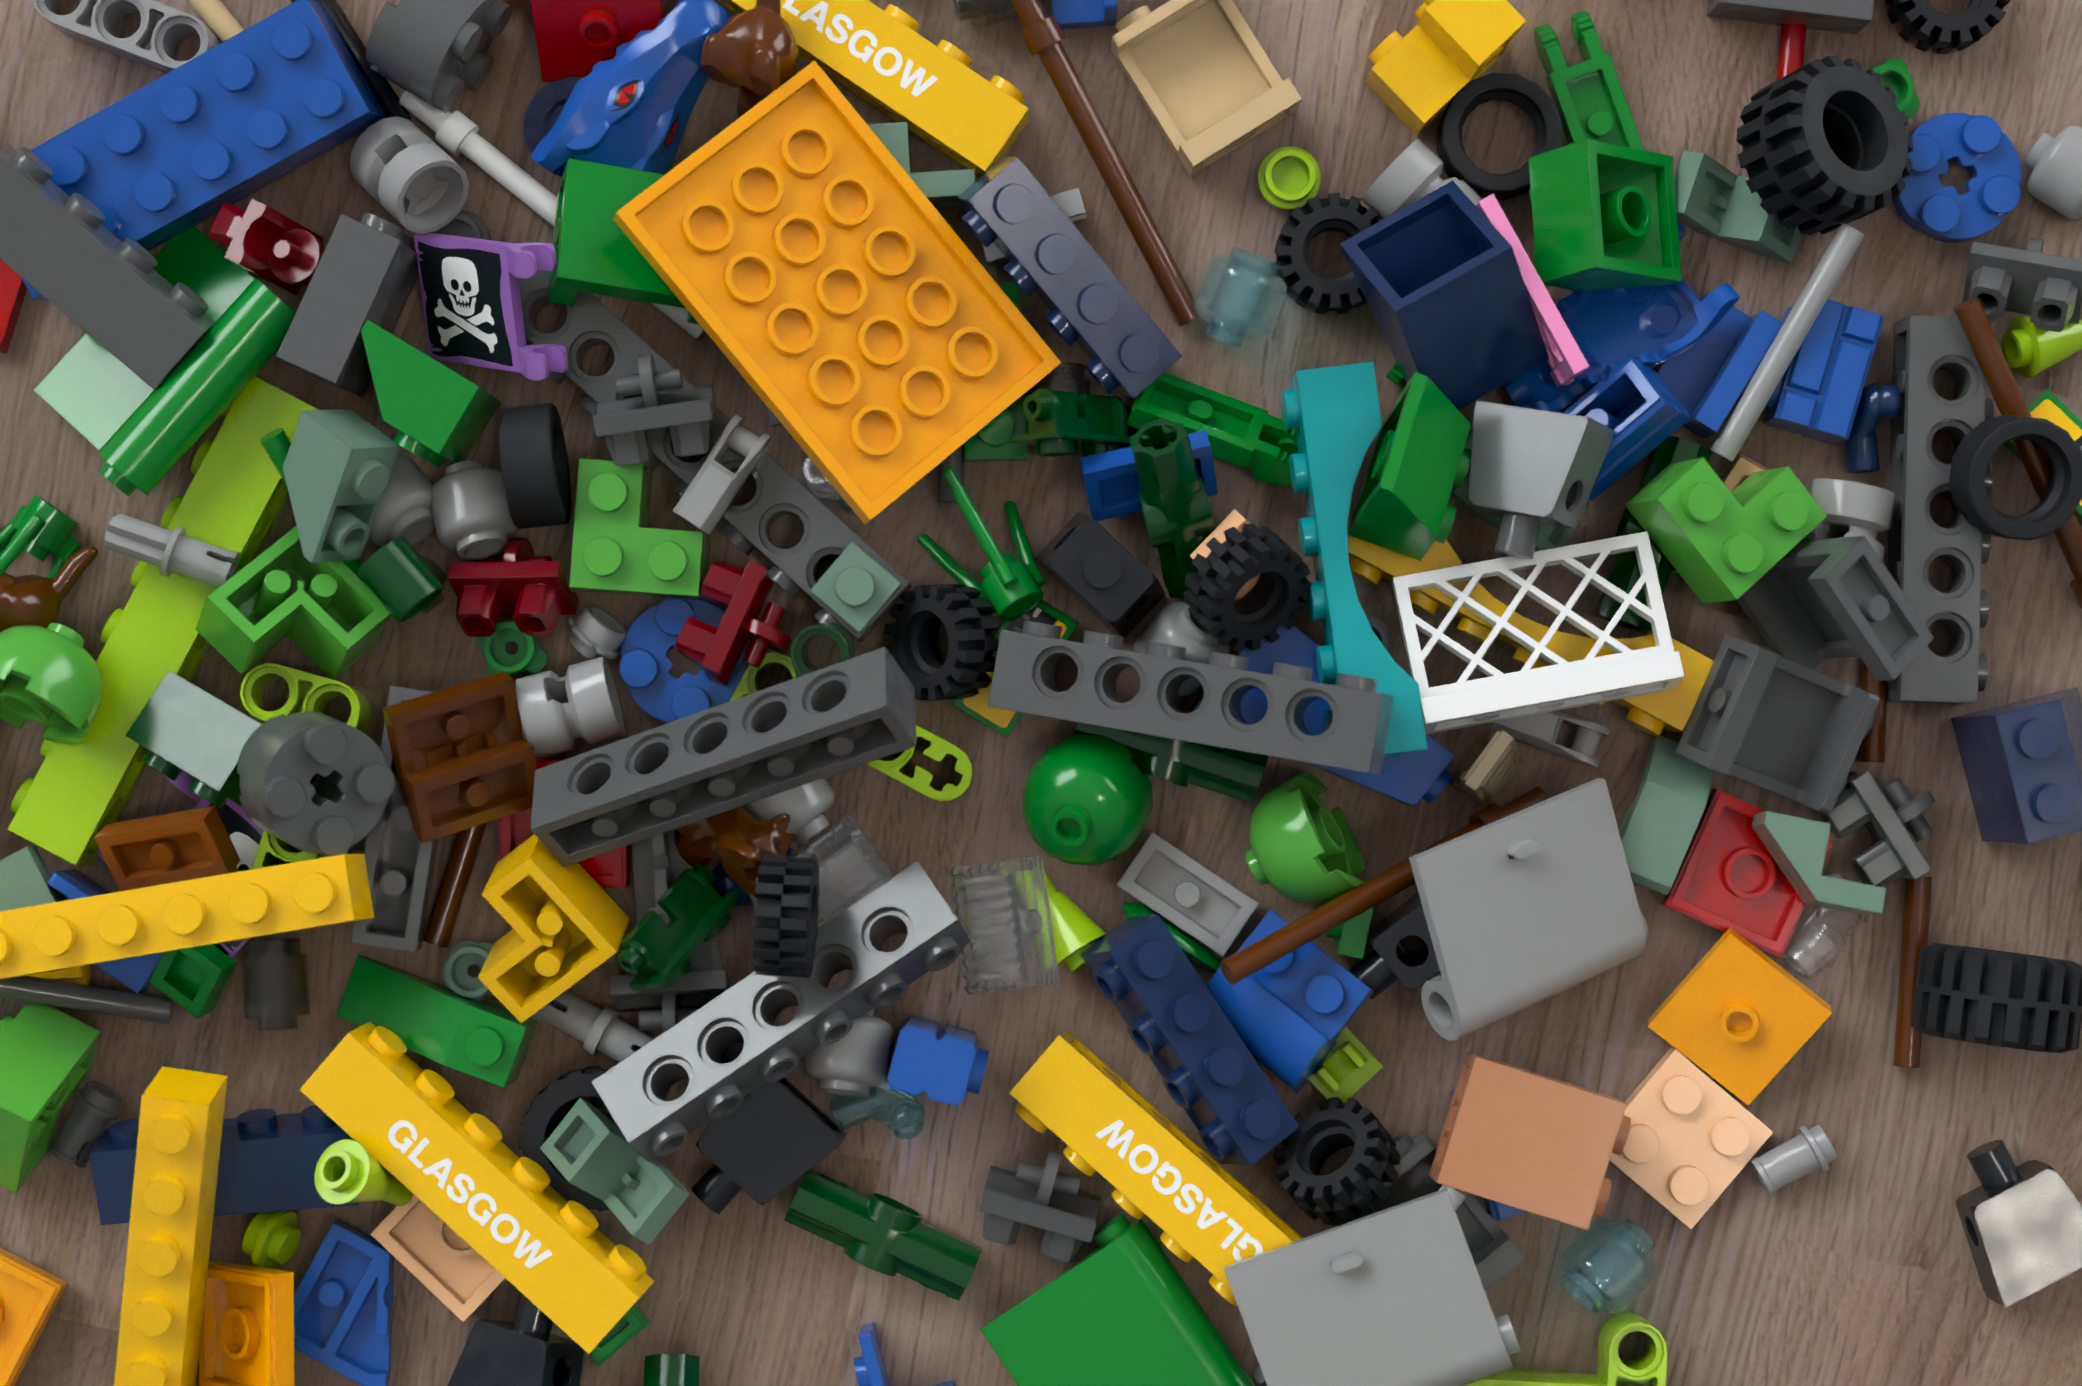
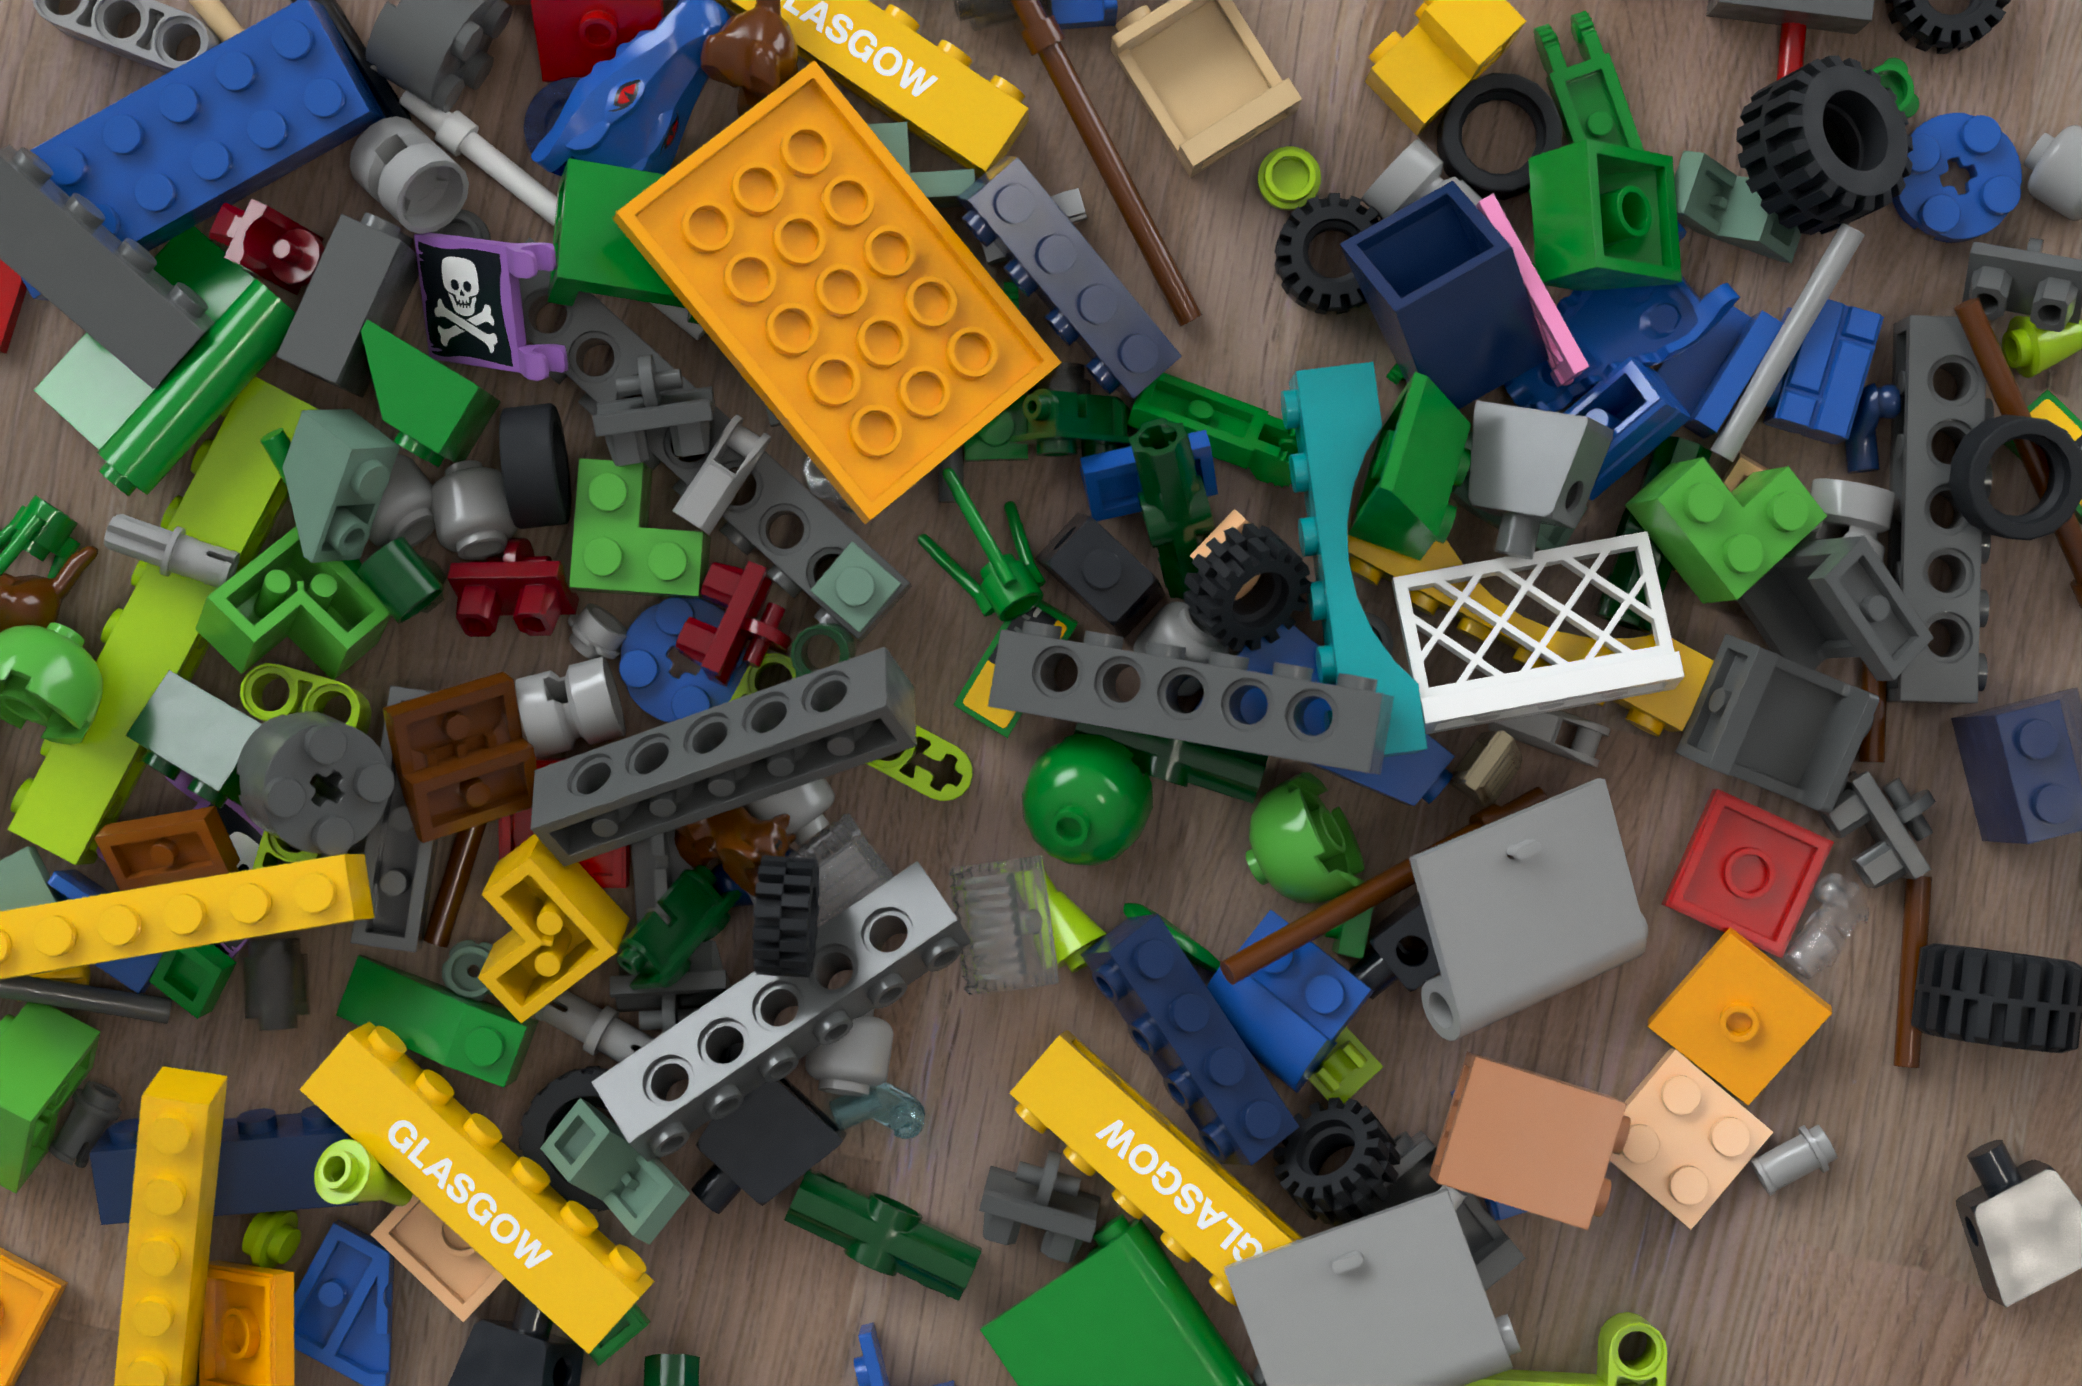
(527, 658): green plate -> none
(937, 1061): blue brick -> none
(968, 638): black tyre -> none
(1187, 894): light grey plate -> none
(1240, 296): clear light blue head -> none
(1608, 1266): clear light blue head -> none
(1664, 815): sand green slope -> none
(1800, 852): sand green slope -> none

